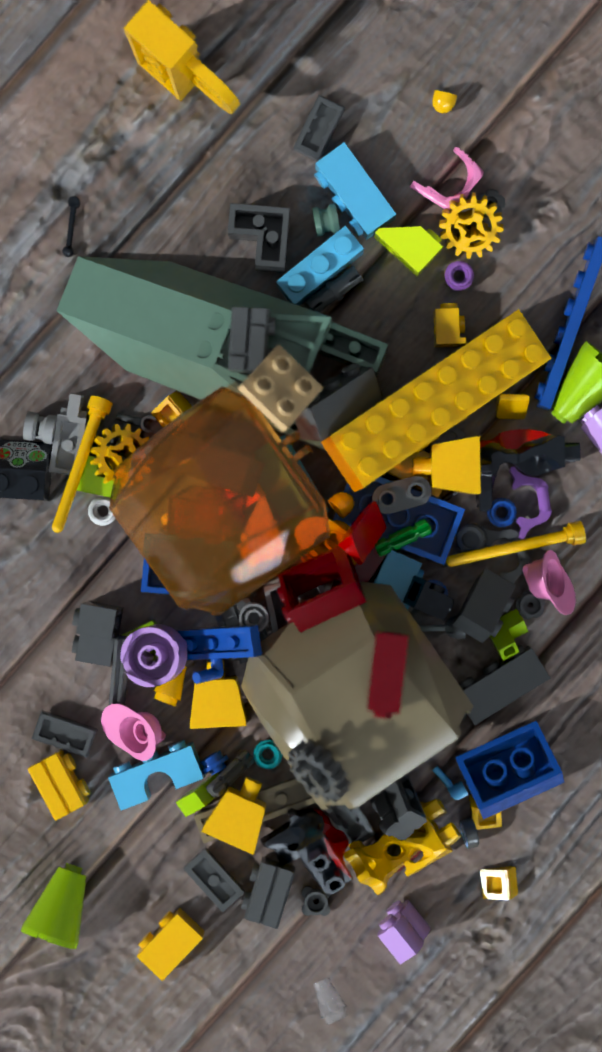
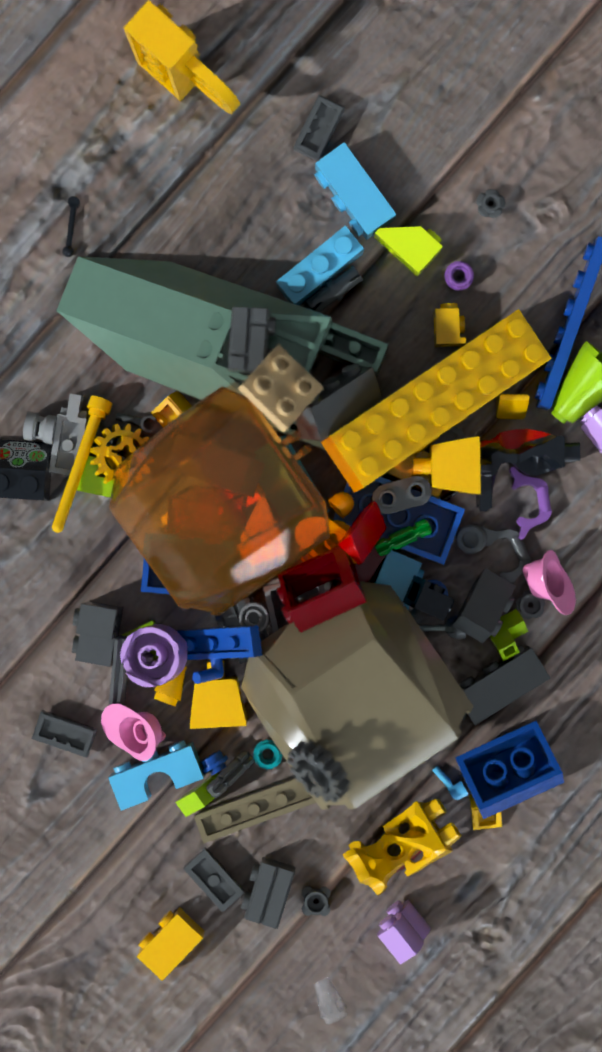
(59, 784): yellow brick -> none
(59, 909): lime cone -> none
(93, 511): white plate -> none
(238, 816): yellow torso -> none
(266, 226): dark grey brick -> none
(319, 847): black hips -> none
(325, 220): sand green wheel -> none
(351, 822): dark grey plate -> none
(387, 674): dark red window -> none
(399, 809): dark grey brick -> none
(443, 101): yellow hinge -> none
(469, 833): dark grey tile -> none
(474, 174): bright pink helmet -> none
(480, 232): yellow gear -> none
(499, 883): yellow slope -> none
(510, 516): blue plate -> none
(571, 534): yellow piece -> none

